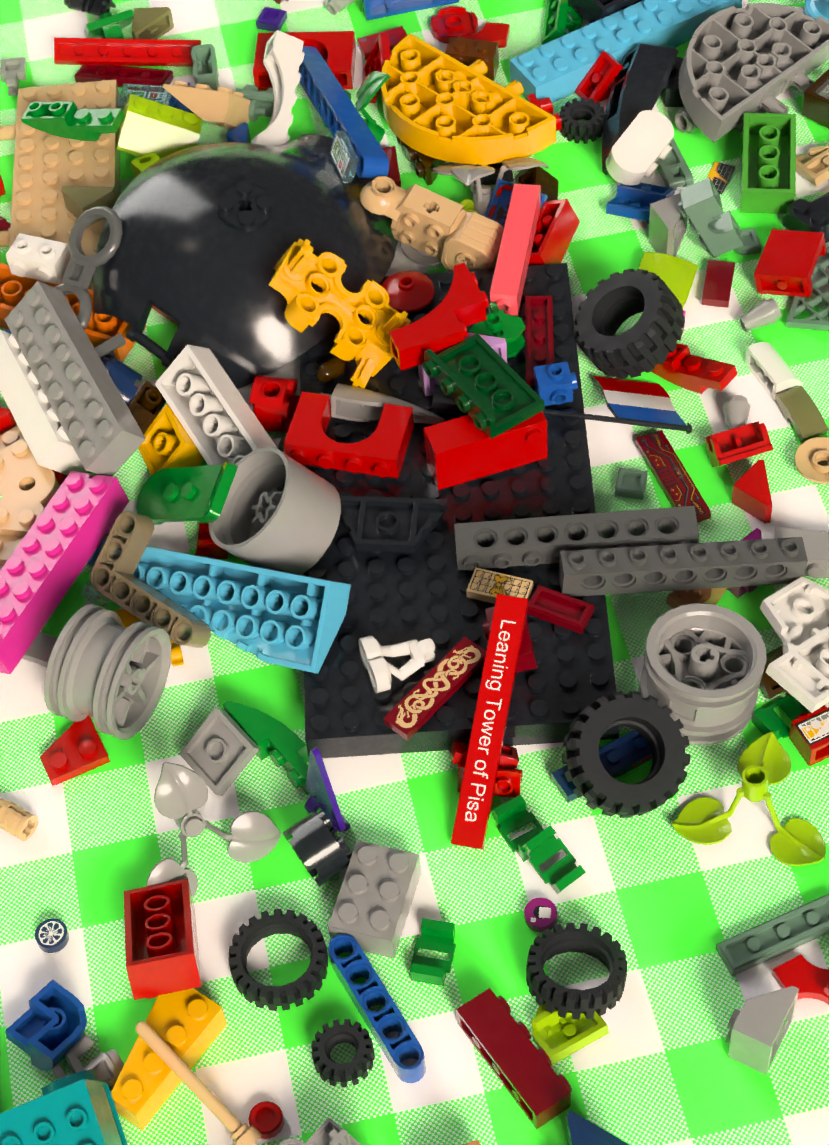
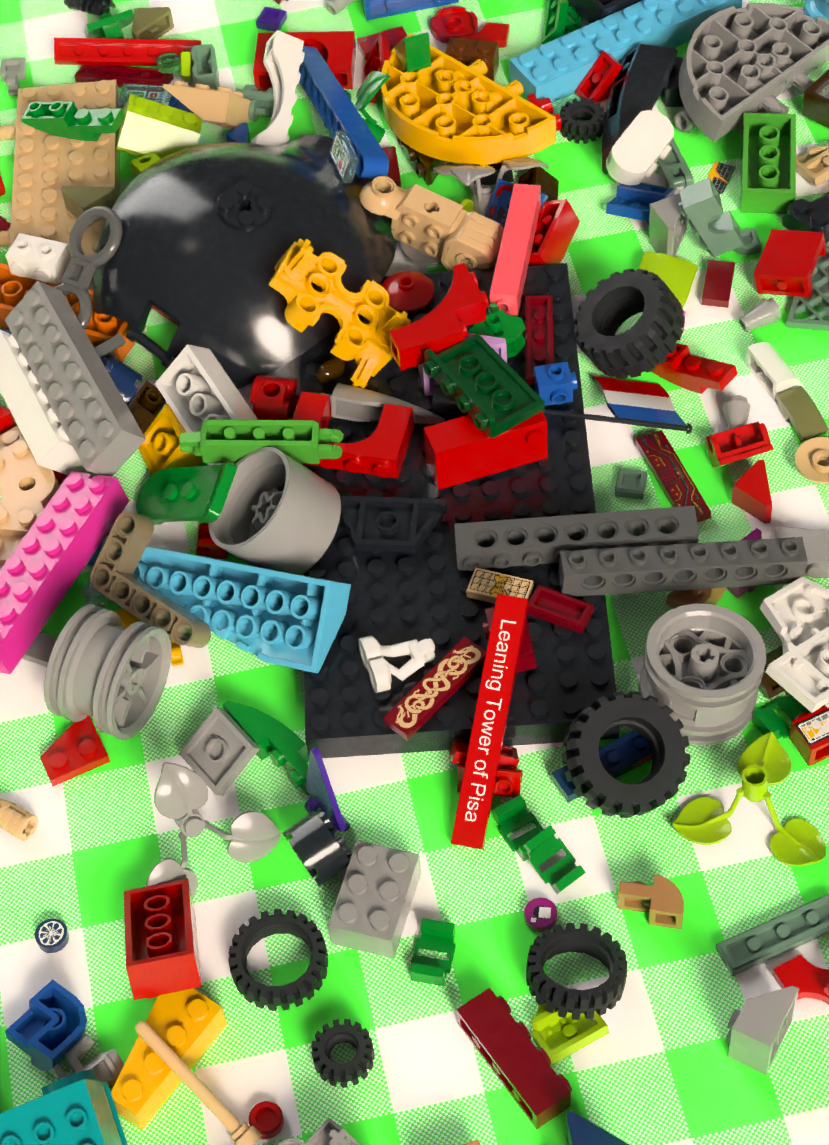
(168, 63): none -> clear green tile
(186, 67): none -> lime tile
(234, 439): none -> bright green hinge
(381, 1021): blue beam -> none
(414, 52): none -> green slope
(661, 901): none -> medium nougat brick

